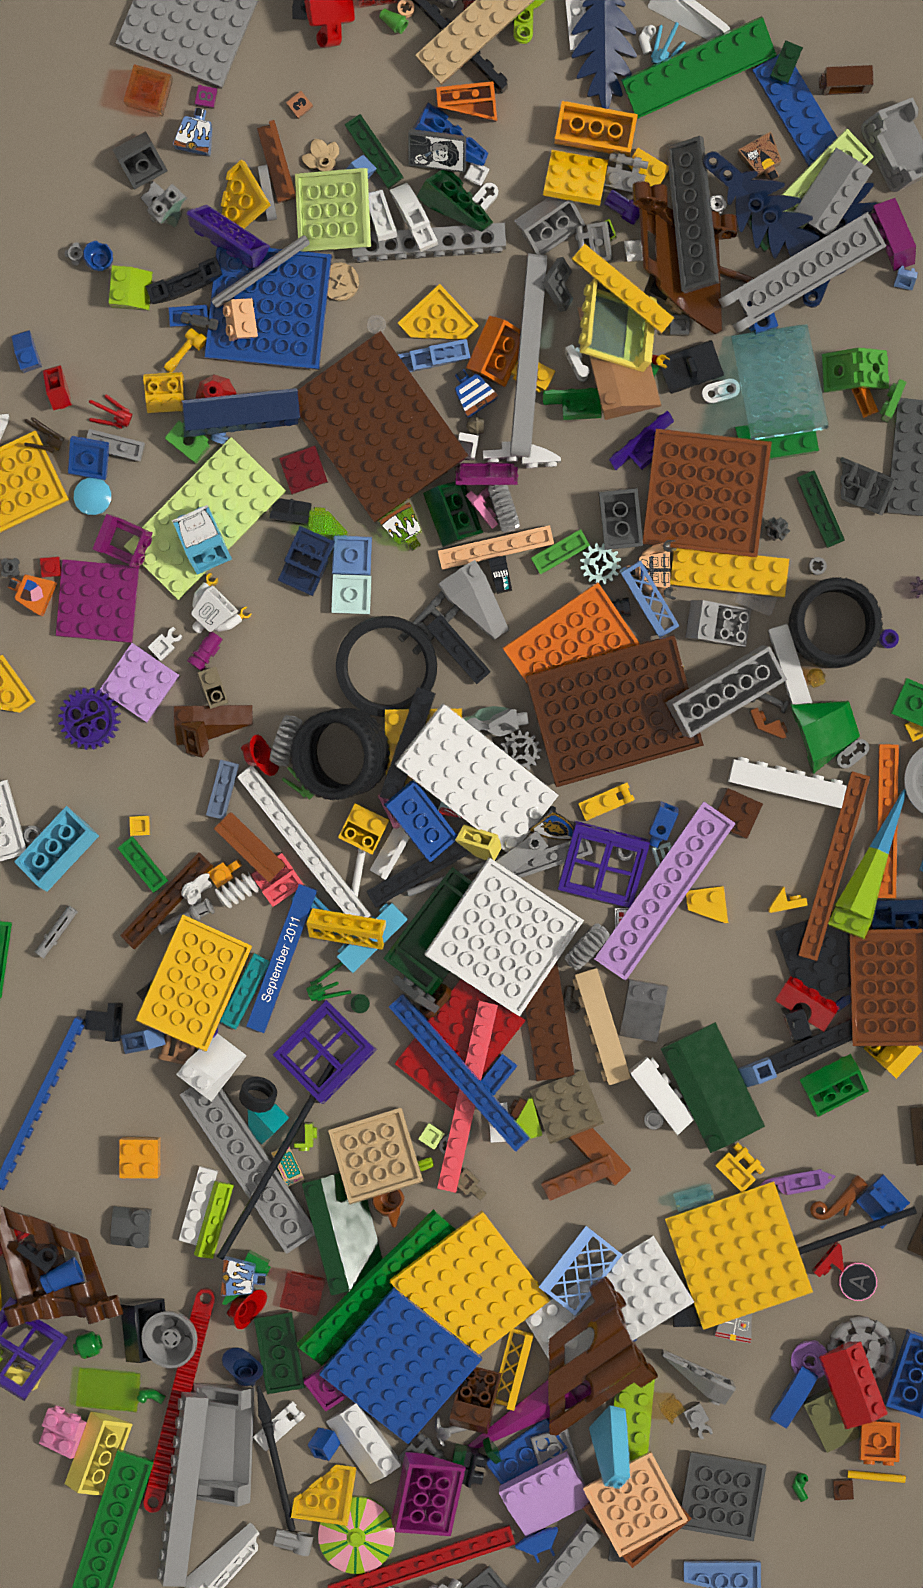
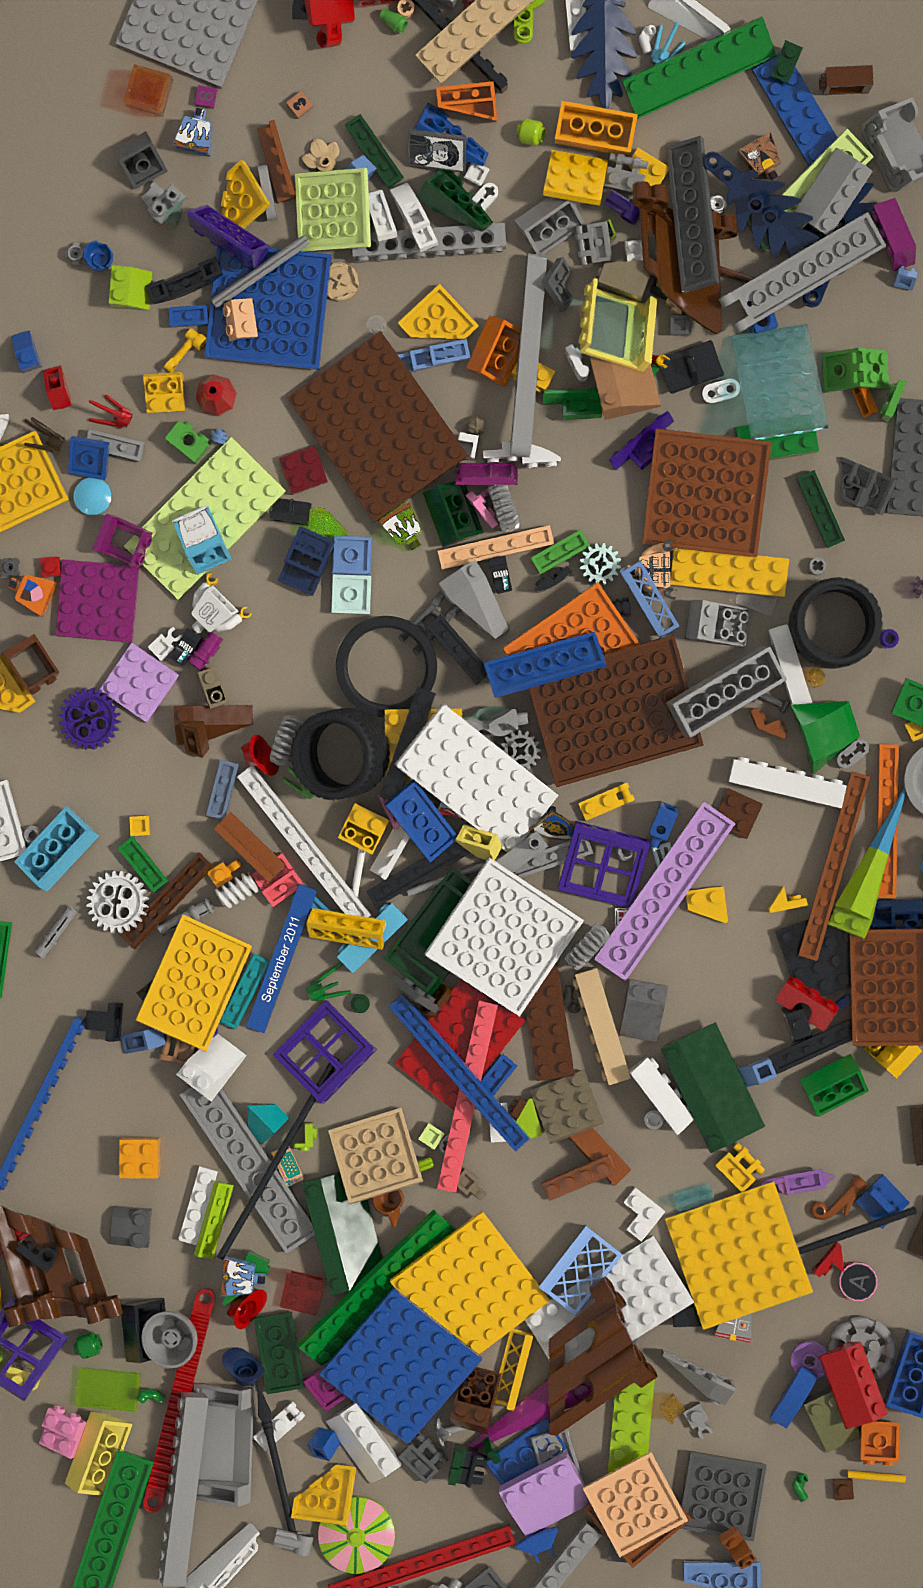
(30, 642): none -> reddish brown window
(62, 1276): blue plant -> none
(134, 904): none -> white gear
(185, 647): none -> black leg
(192, 890): white plate -> none
(199, 321): dark grey axle -> none
(240, 412): dark blue slope -> none
(255, 1104): black tyre -> none
(427, 1495): magenta slope -> none
(473, 393): torso -> none
(531, 132): none -> lime head
(544, 664): none -> blue plate
(547, 583): none -> black slope
(611, 1446): medium azure slope -> none
(621, 518): dark grey slope -> none
(623, 288): yellow plate -> none
(647, 1213): none -> white plate
(737, 1547): none -> dark orange slope
(777, 528): dark grey gear -> none

